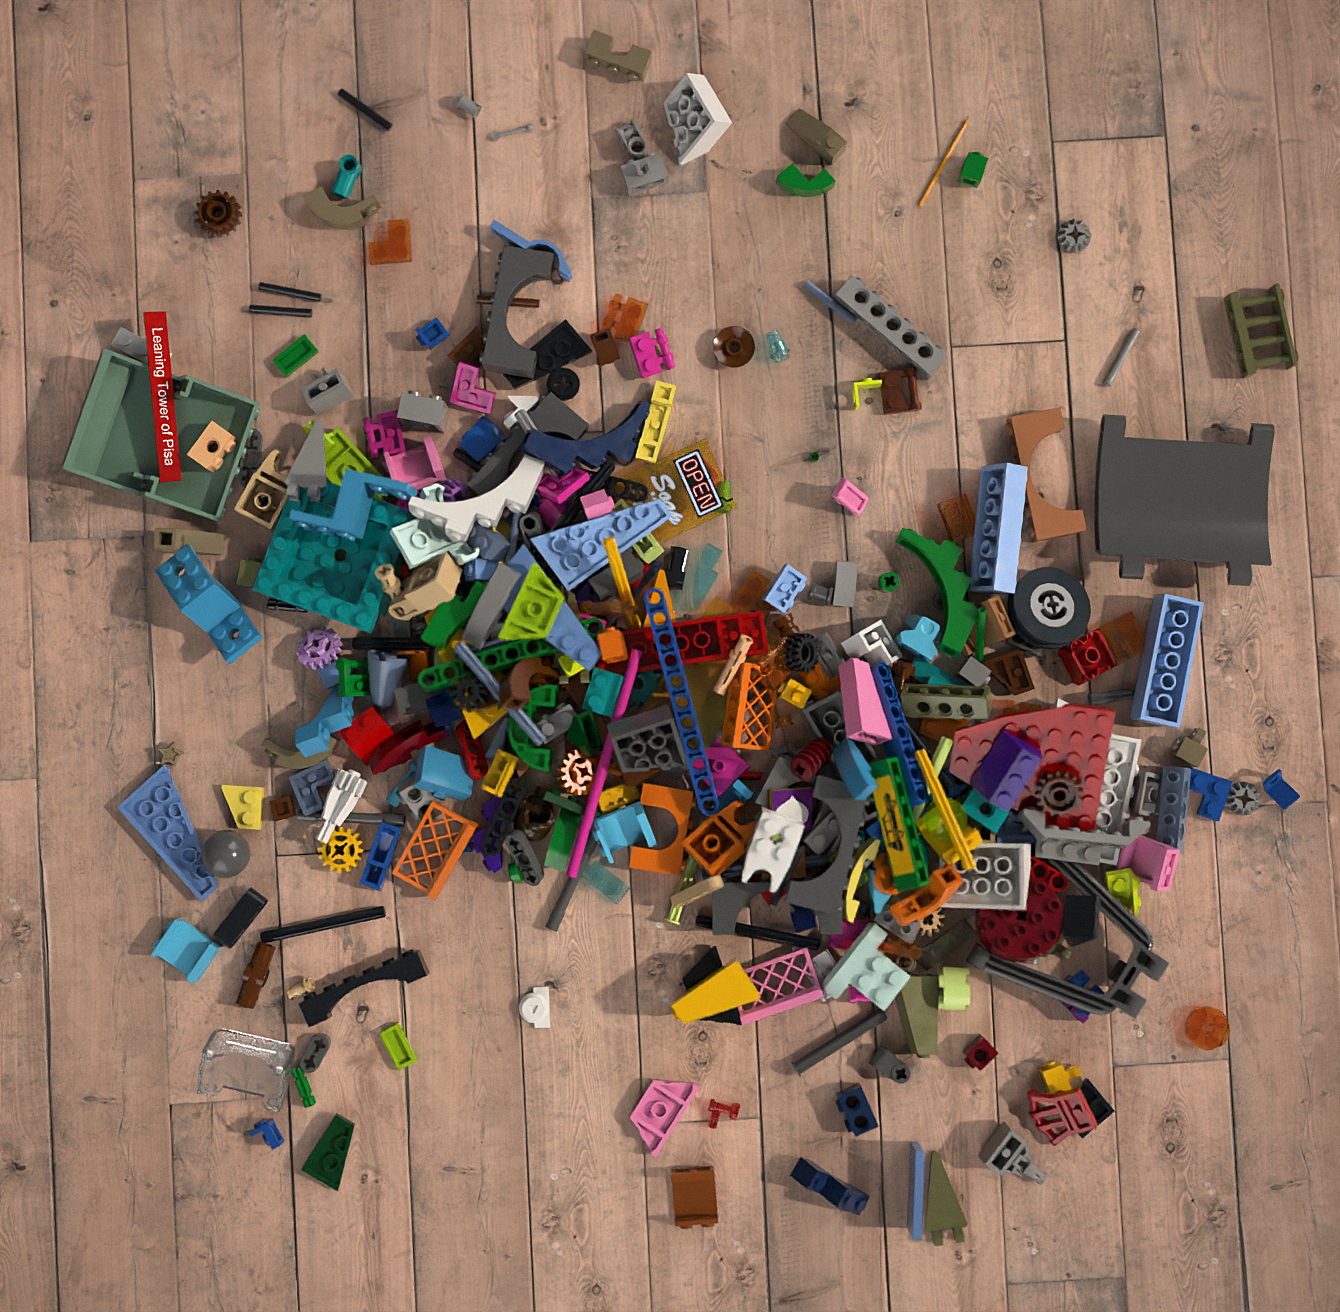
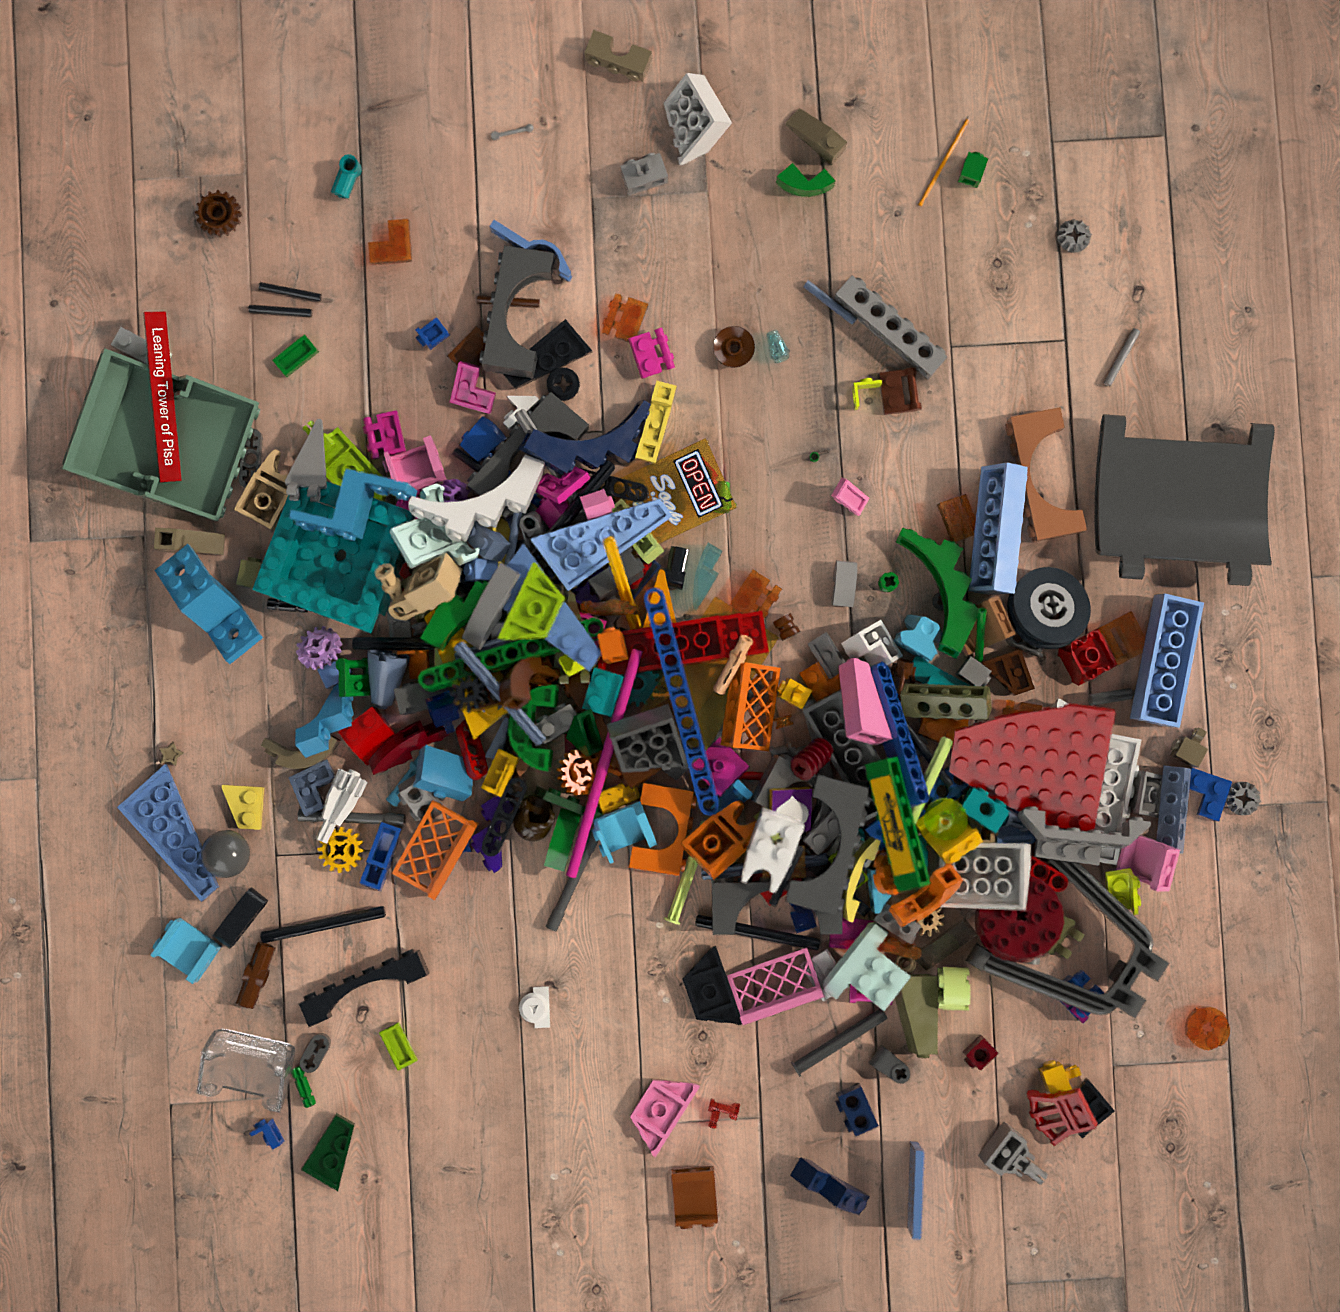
(201, 449): light nougat brick -> none
(282, 808): reddish brown plate -> none
(300, 988): tan pin -> none
(327, 391): light grey brick -> none
(340, 217): dark tan arch -> none
(365, 109): black piece -> none
(423, 411): light grey brick -> none
(467, 104): light grey pin -> none
(515, 873): green tile -> none
(517, 845): dark grey beam -> none
(605, 346): reddish brown brick -> none
(606, 882): clear light blue slope -> none
(631, 137): light grey piece -> none
(697, 891): tan beam -> none
(716, 993): yellow slope -> none
(774, 665): clear orange plate -> none
(785, 588): light blue bracket -> none
(801, 652): black tyre -> none
(820, 593): dark grey bush -> none
(854, 769): dark azure slope -> none
(942, 1205): olive flag -> none
(945, 810): yellow axle -> none
(1006, 770): dark purple slope -> none
(1059, 781): reddish brown gear -> none
(1081, 919): black slope -> none
(1244, 344): olive fence -> none
(1280, 790): blue bracket -> none

